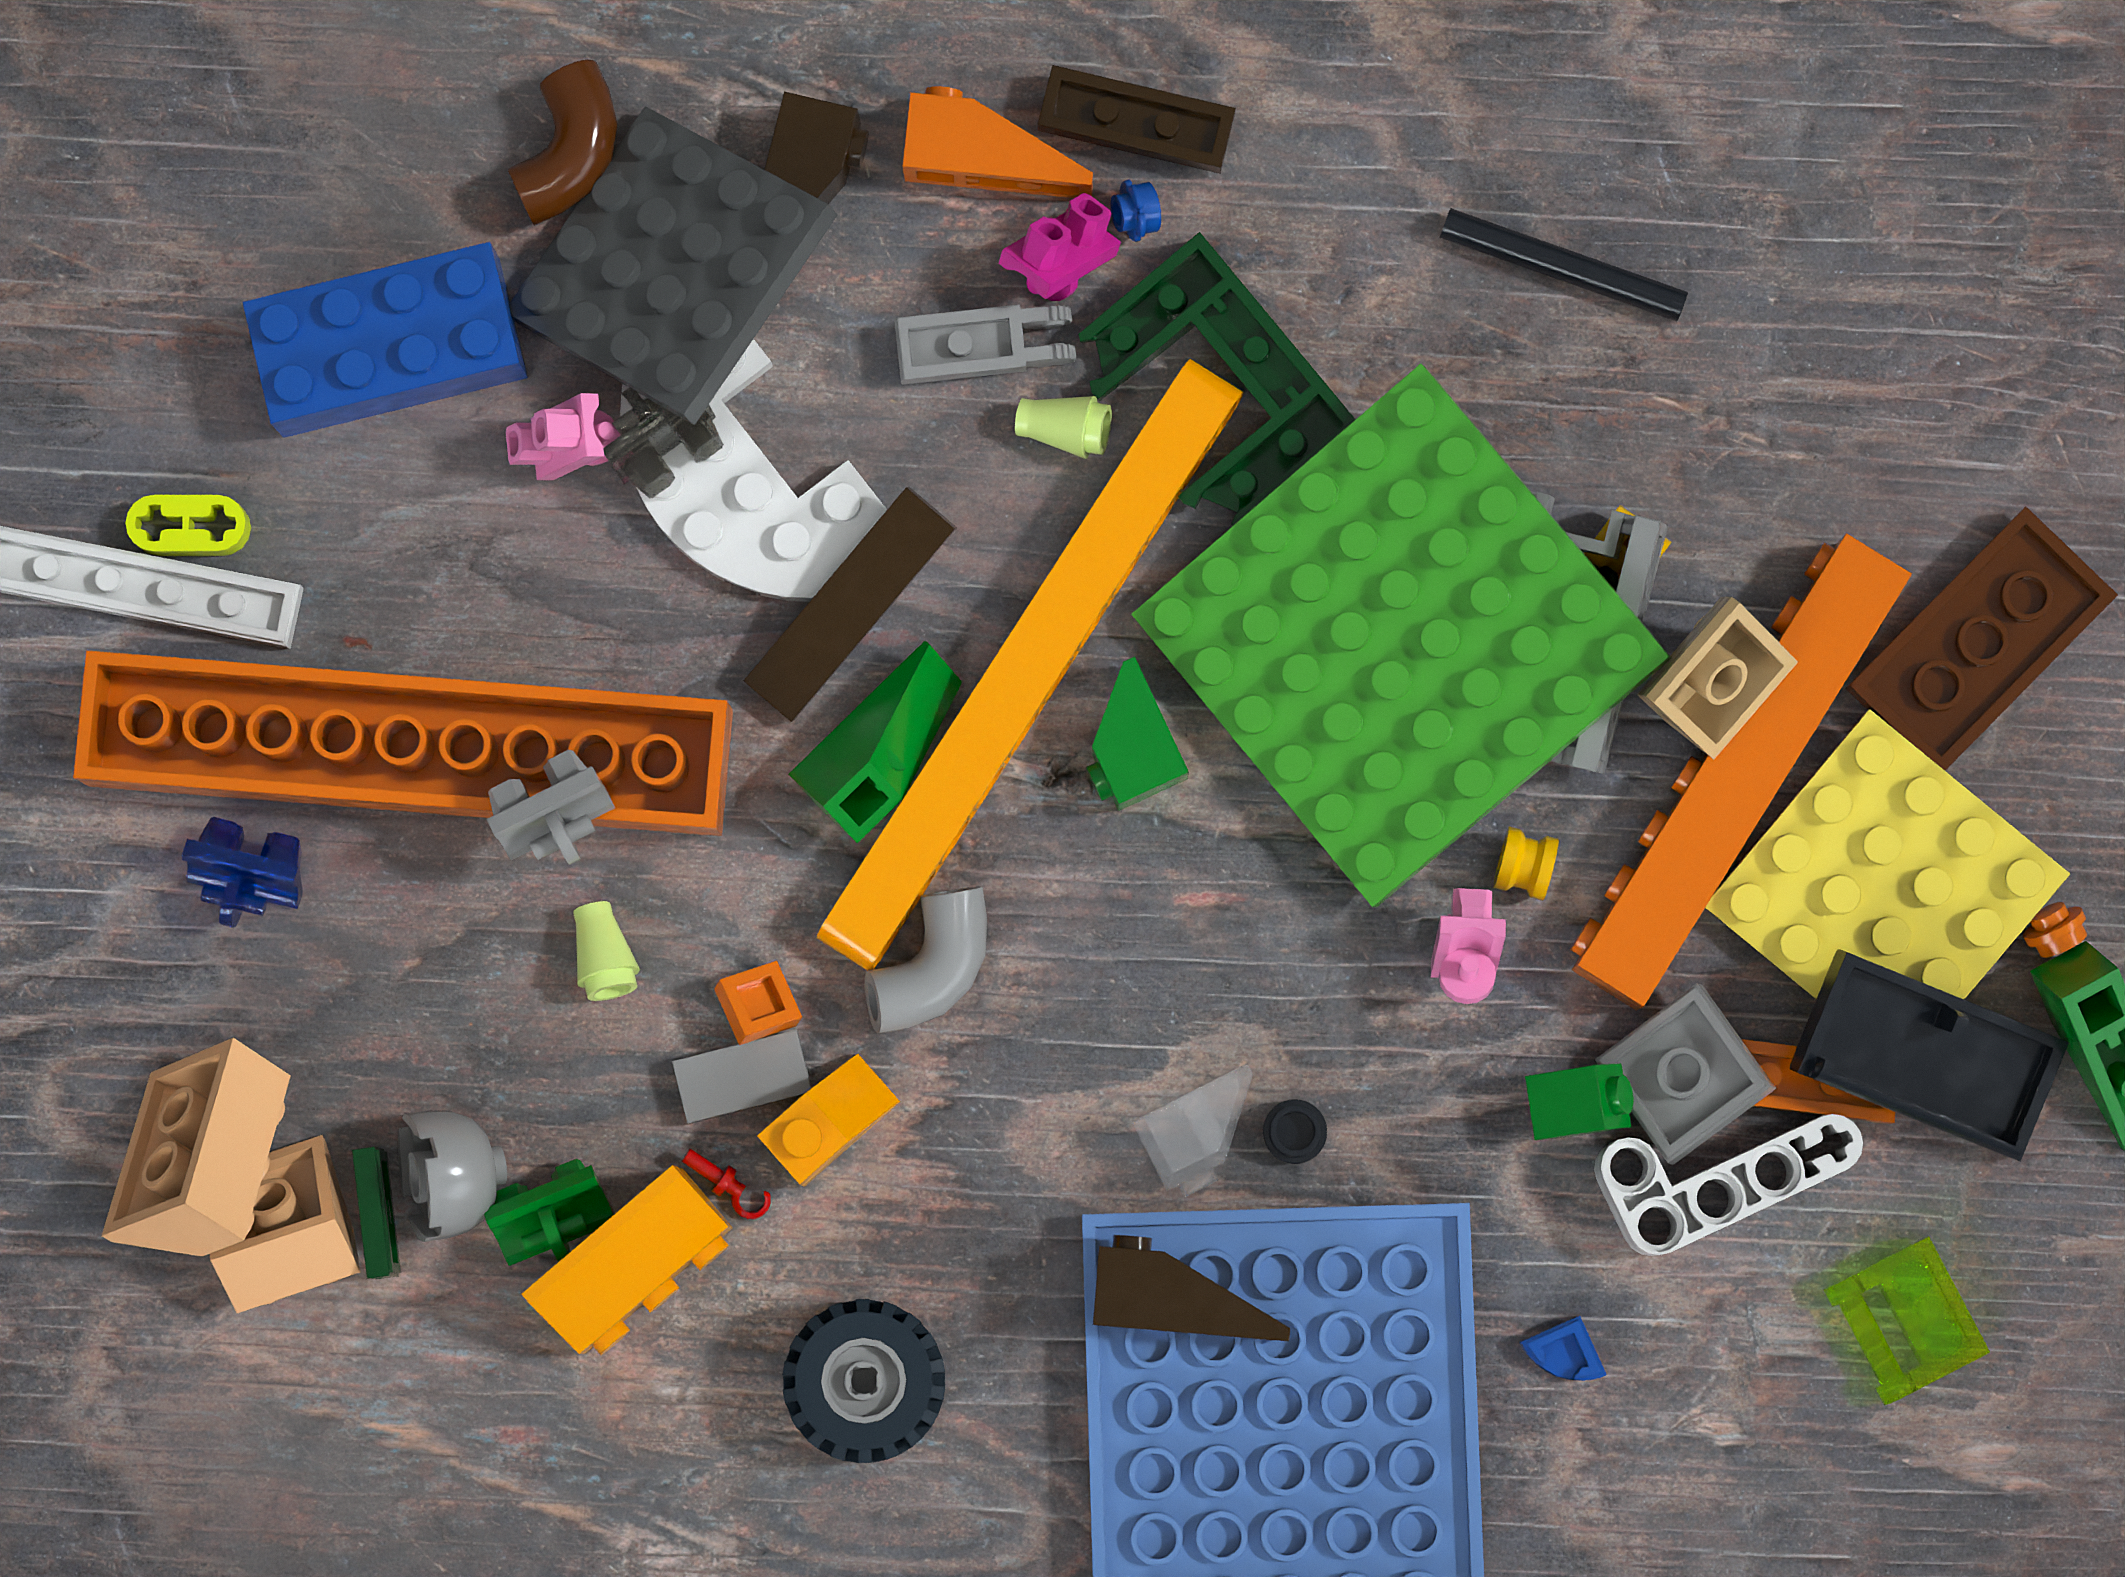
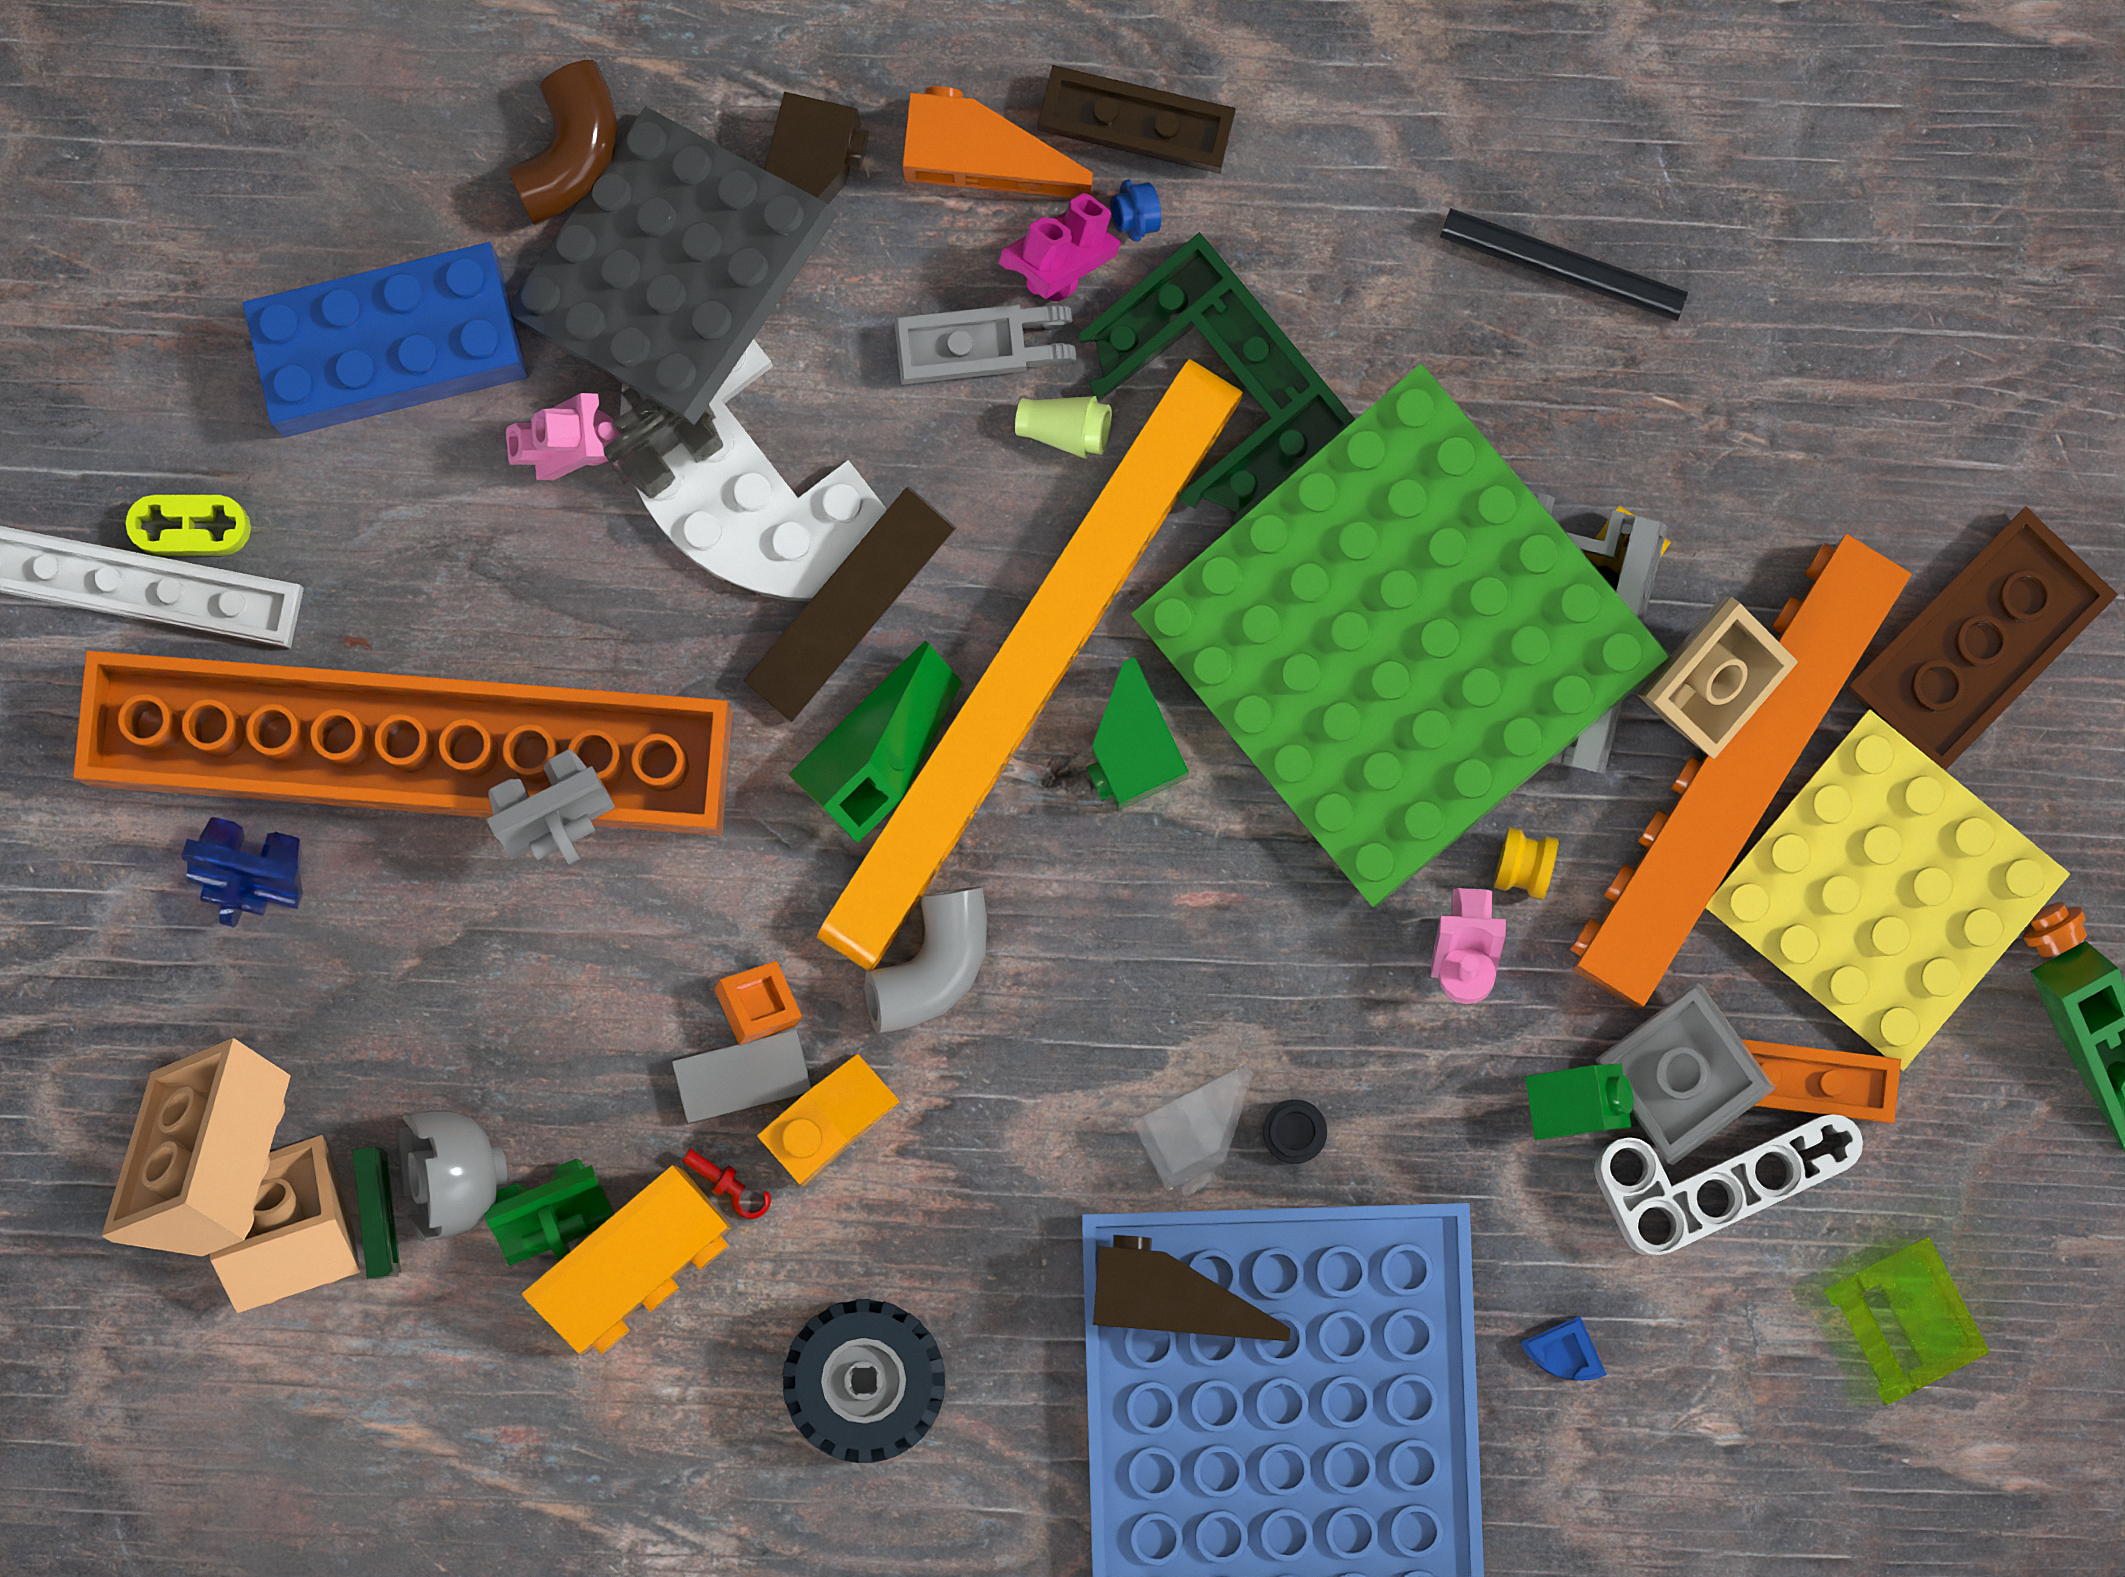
(603, 956): yellowish green cone -> none
(1928, 1055): black container -> none

